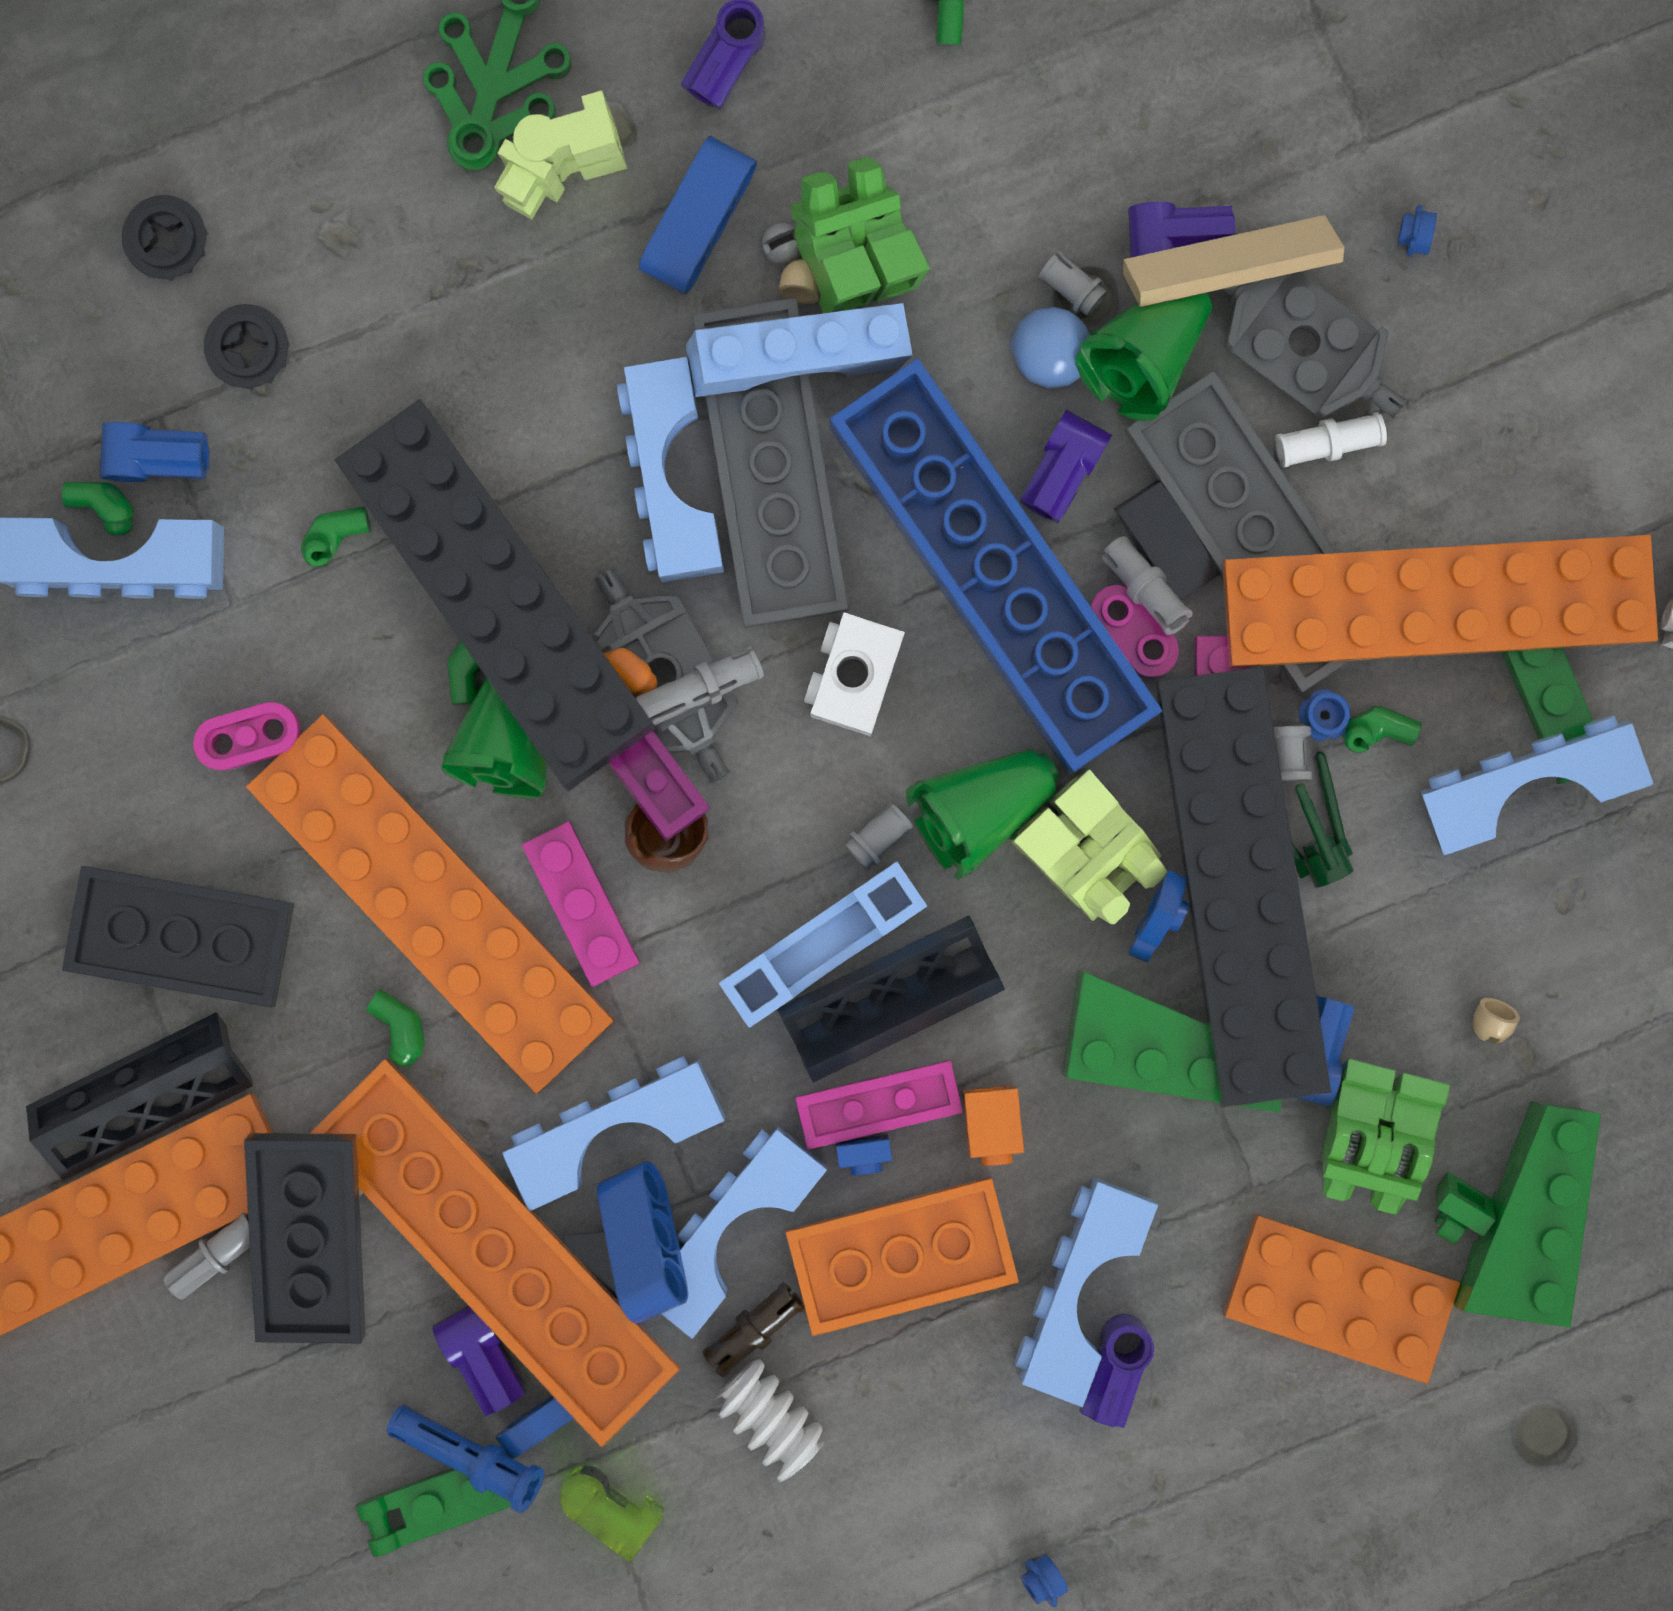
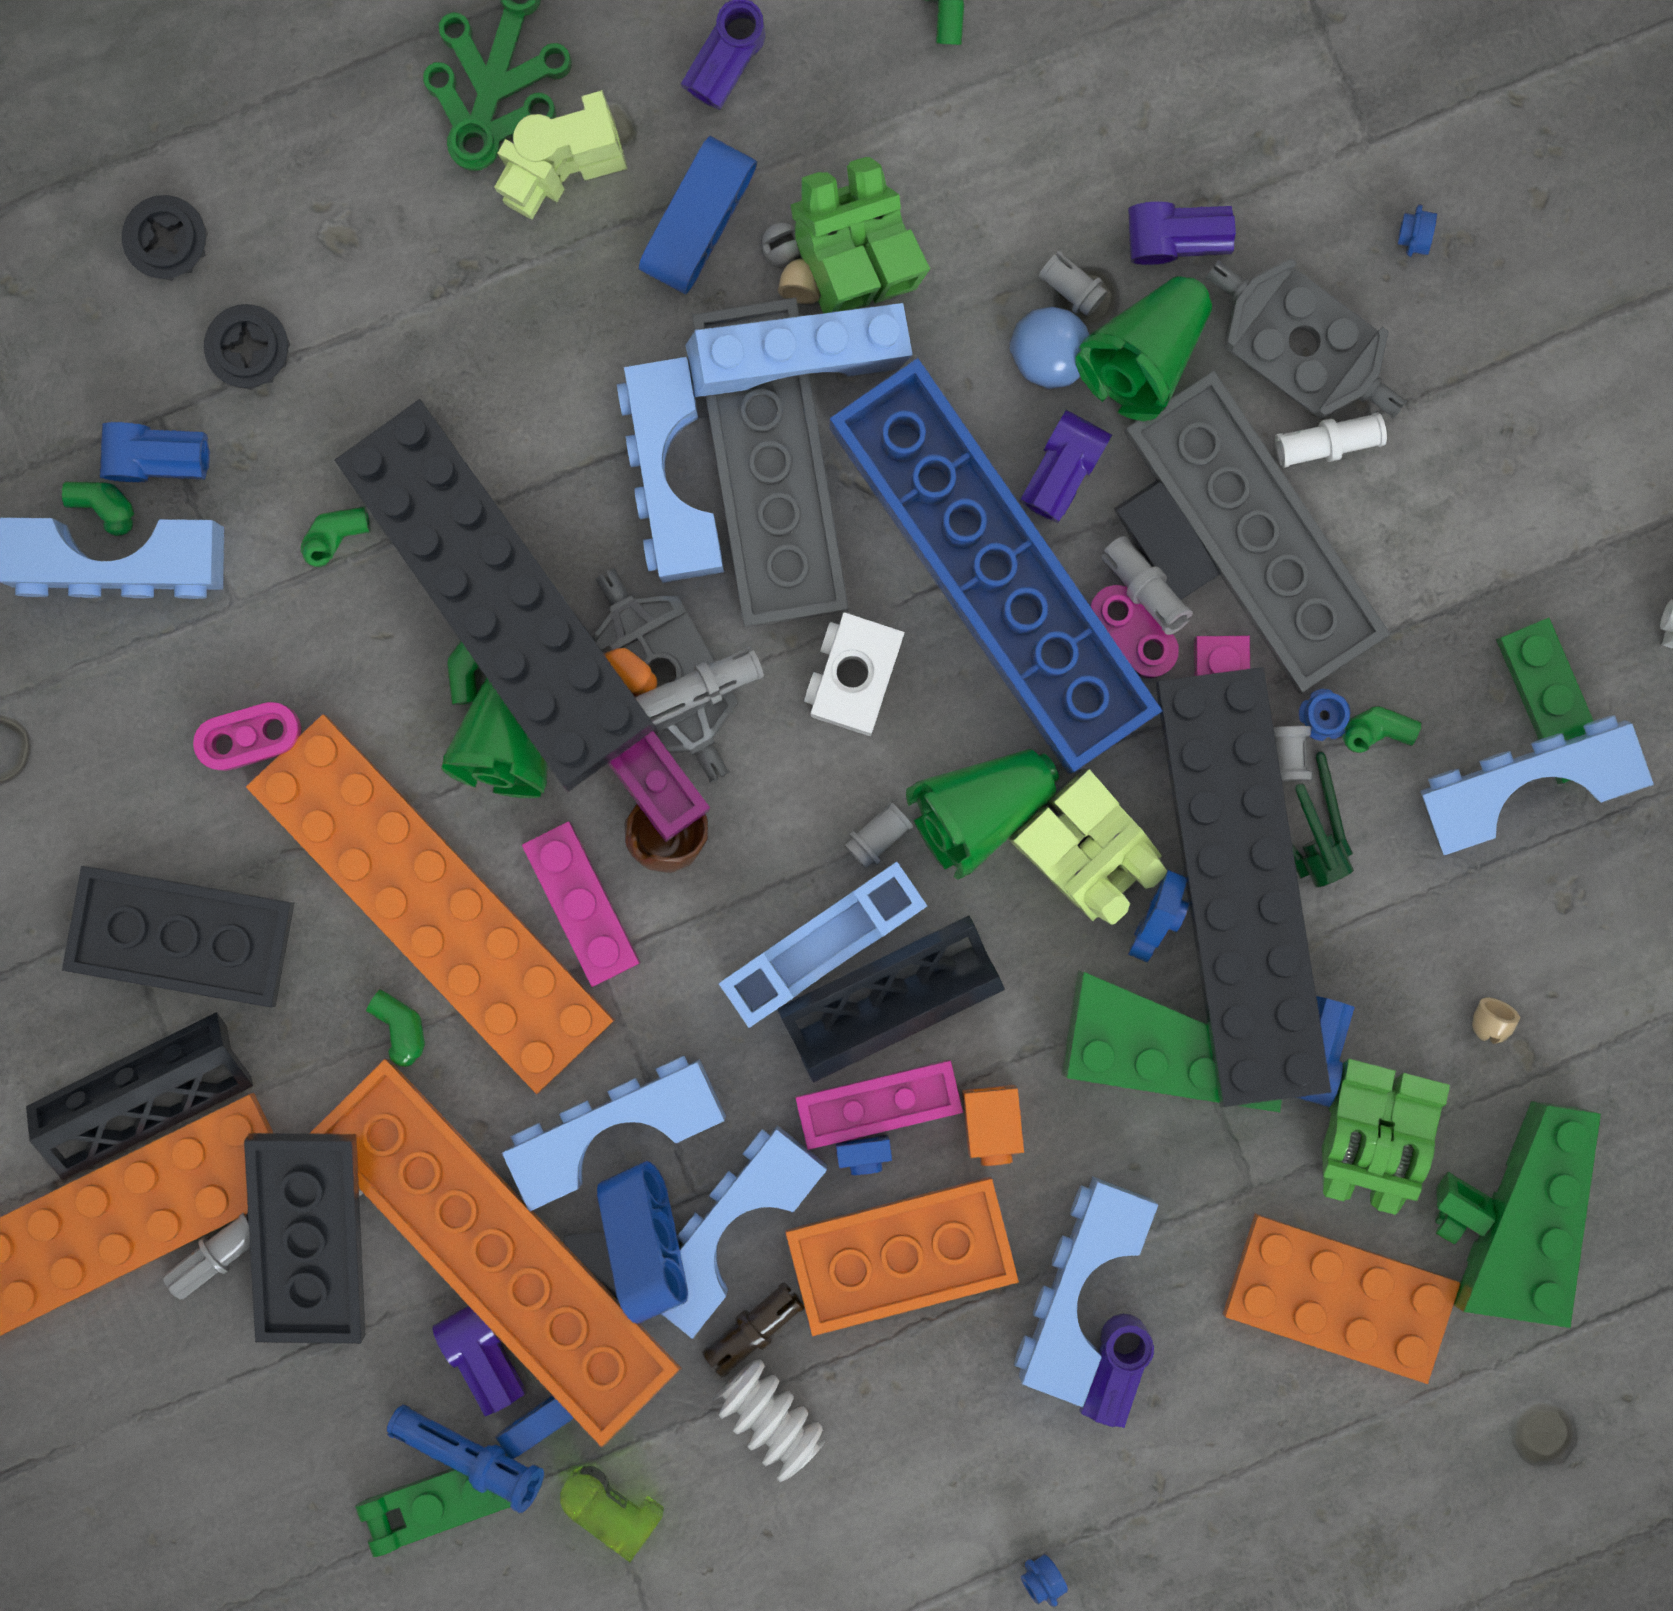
(1233, 260): tan tile -> none
(1440, 601): orange plate -> none

